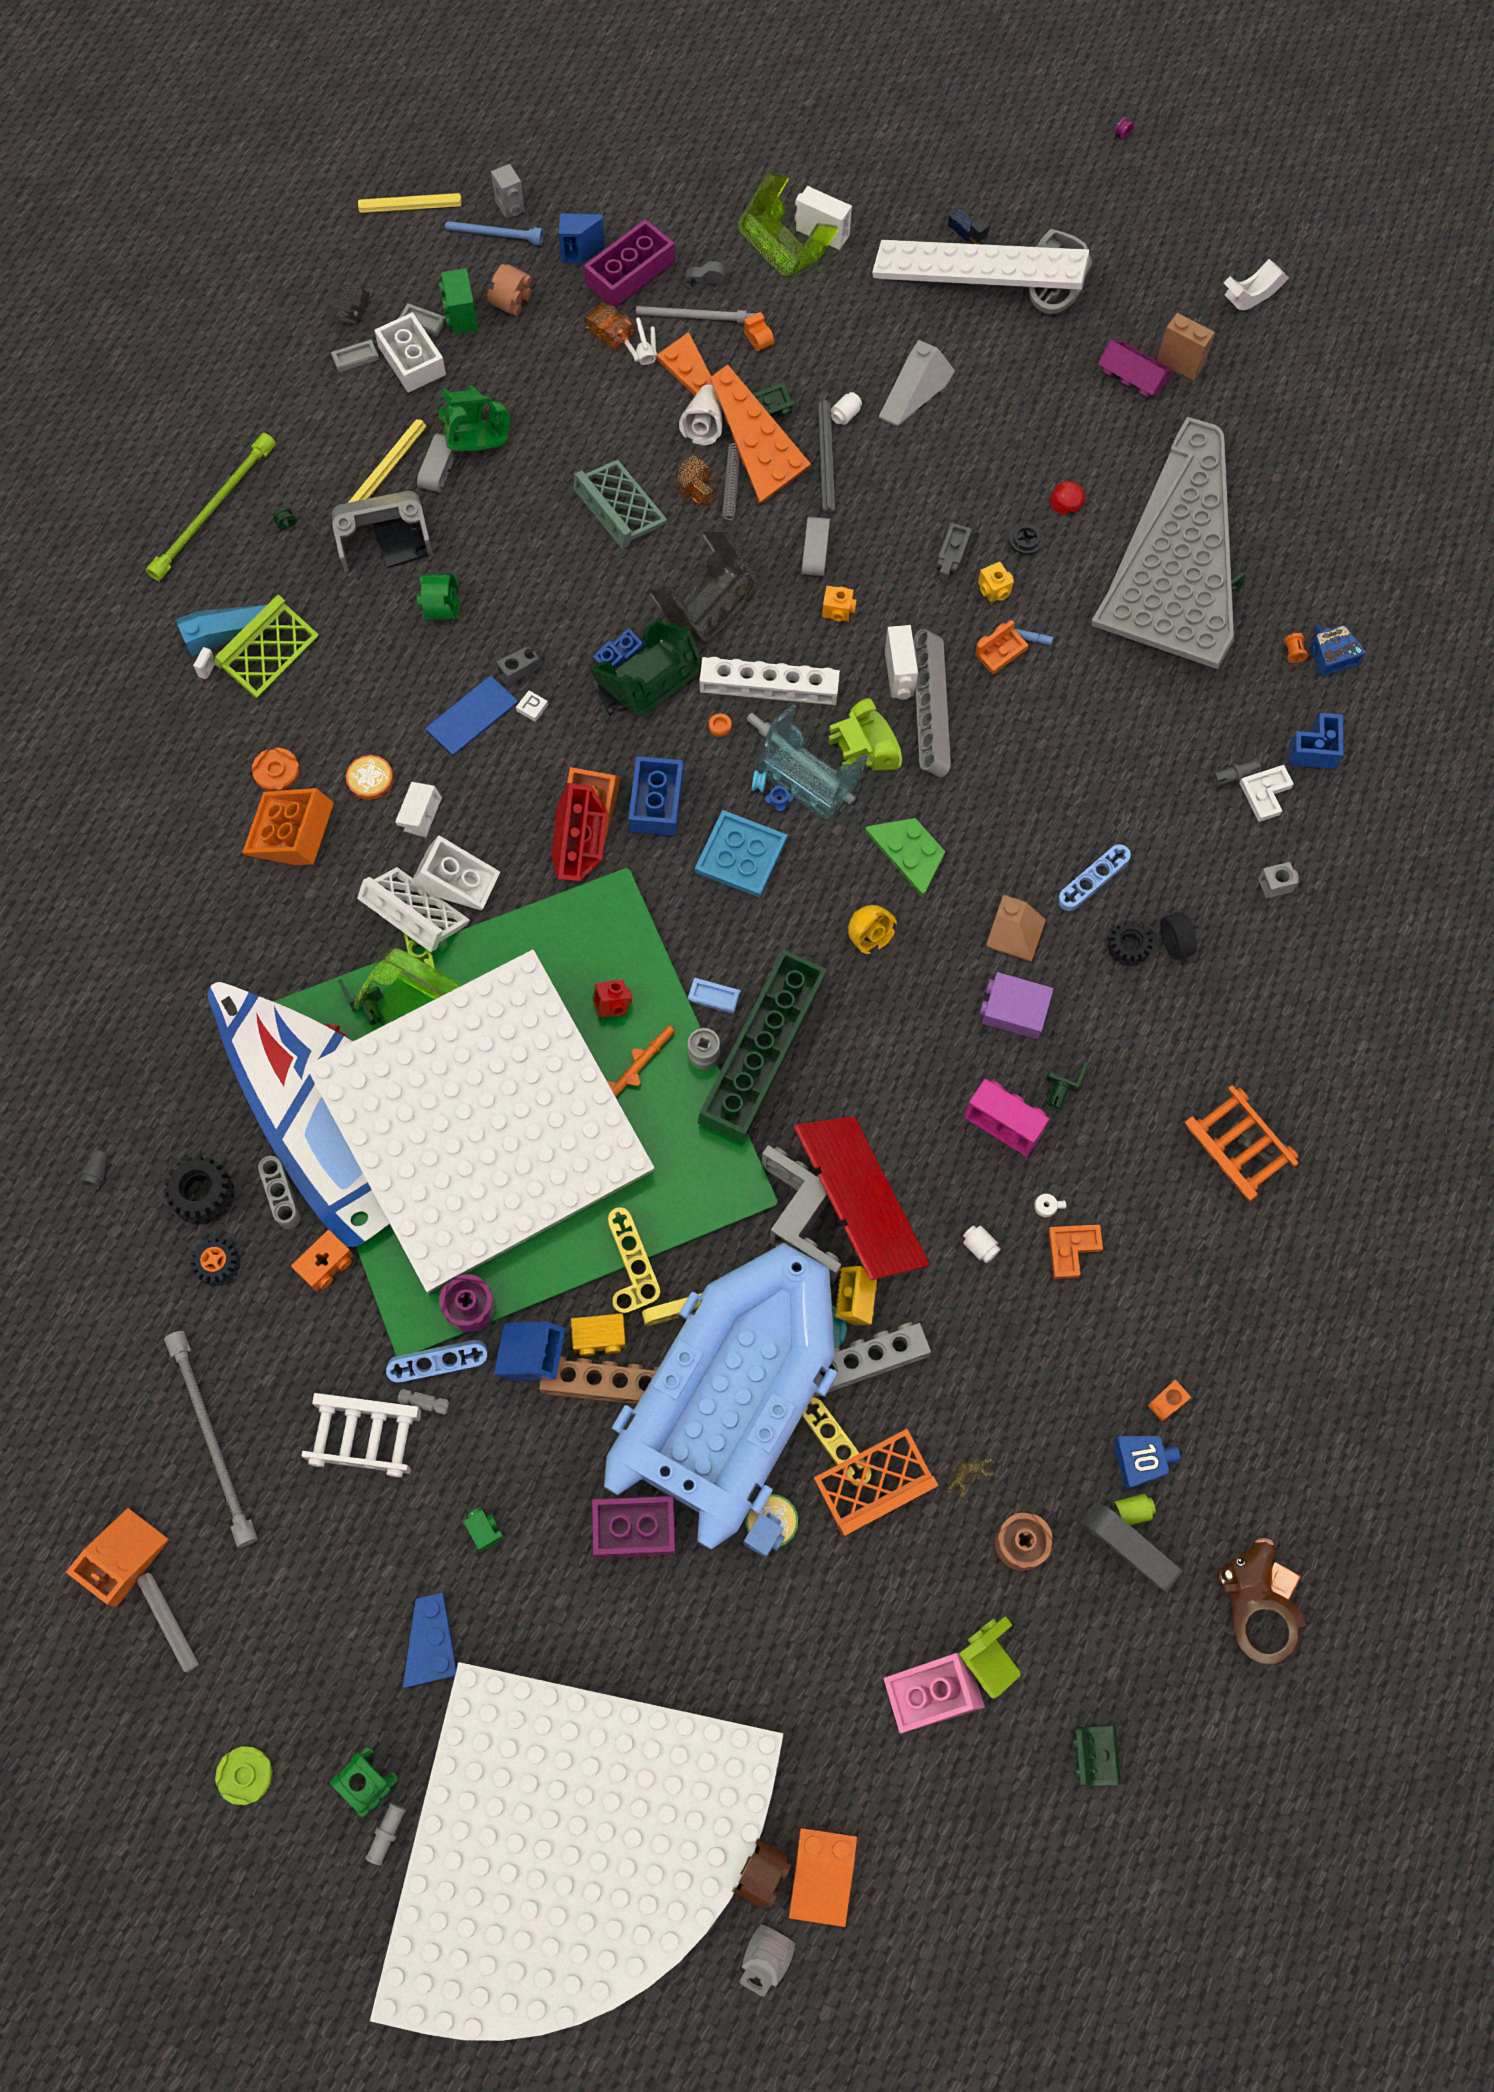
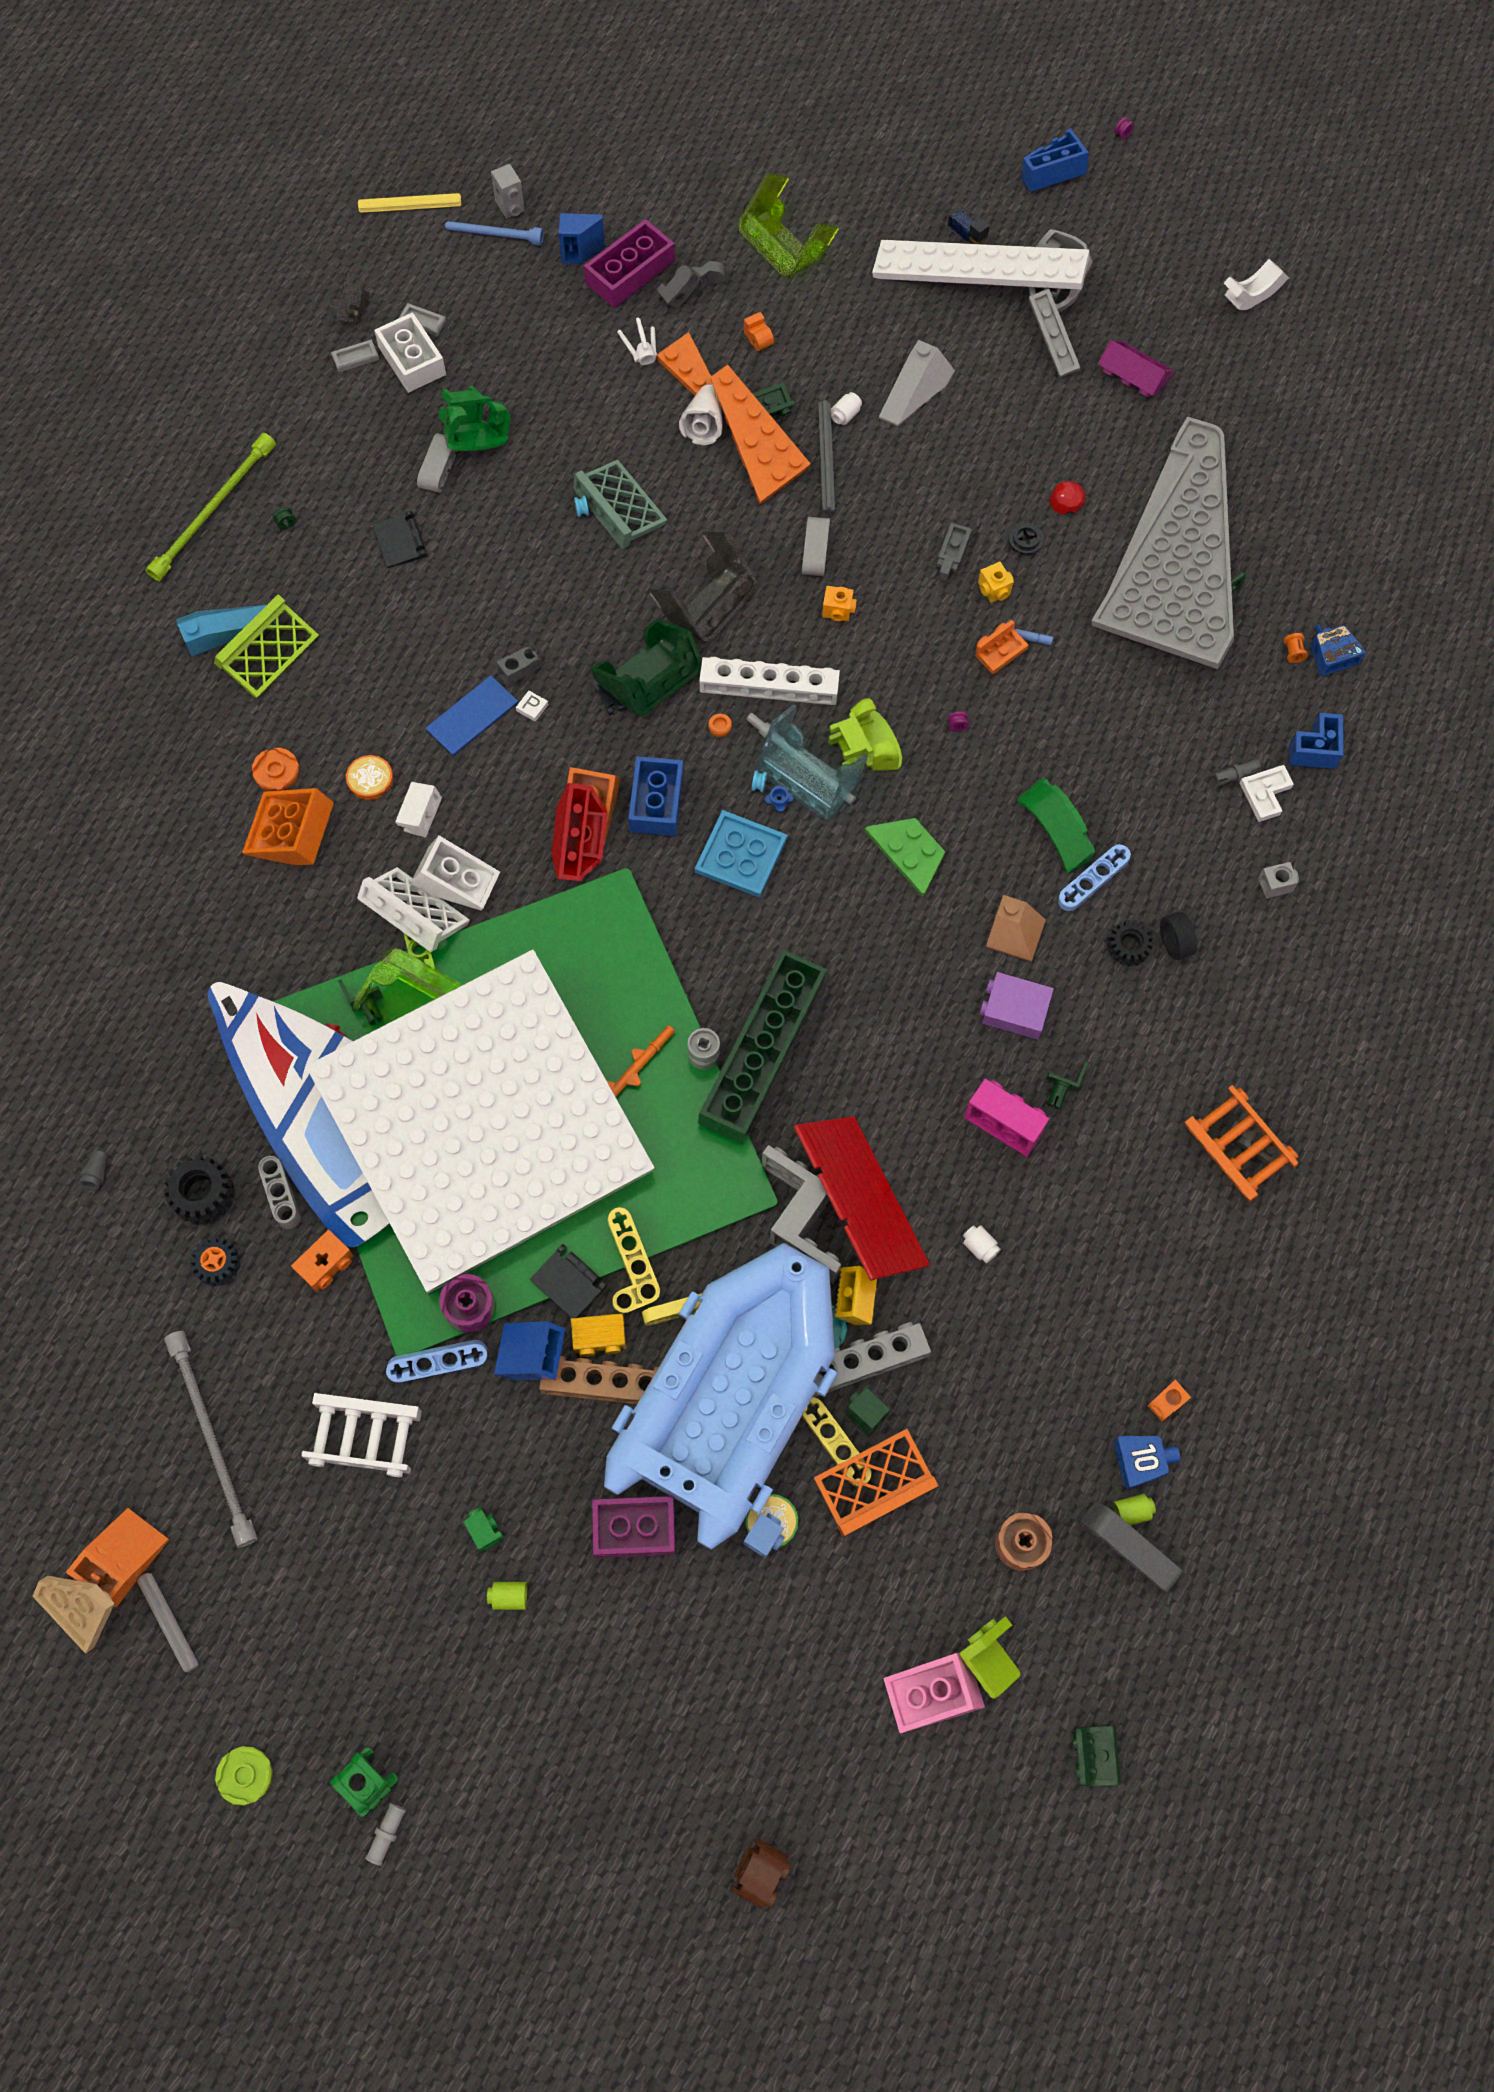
(77, 1608): none -> tan plate
(204, 663): white tile -> none
(373, 510): light grey windscreen -> none
(390, 461): light yellow axle -> none
(423, 1401): light grey axle -> none
(430, 1643): blue wing -> none
(439, 597): green brick -> none
(458, 301): green brick -> none
(507, 1595): none -> lime brick
(509, 289): nougat brick -> none
(565, 1855): white brick -> none
(568, 1282): none -> black piece
(581, 506): none -> medium azure bush
(609, 325): clear orange brick -> none
(611, 998): red brick -> none
(620, 650): blue slope -> none
(680, 286): none -> dark grey leg
(692, 479): clear orange brick -> none
(696, 314): light grey bar -> none
(714, 995): light blue tile -> none
(731, 483): light grey piece -> none
(766, 1958): light grey piece -> none
(818, 207): white brick -> none
(822, 1877): orange slope -> none
(866, 1411): none -> dark green brick
(872, 923): yellow cylinder -> none
(901, 662): white brick -> none
(932, 704): light grey beam -> none
(958, 721): none -> magenta bush
(968, 1468): clear yellow arm -> none
(1052, 1203): white piece -> none
(1054, 333): none -> light grey plate
(1056, 163): none -> blue wedge
(1060, 822): none -> green windscreen
(1067, 1243): orange plate -> none
(1185, 346): medium nougat brick -> none
(1249, 1587): reddish brown animal -> none
(1284, 1580): tile -> none

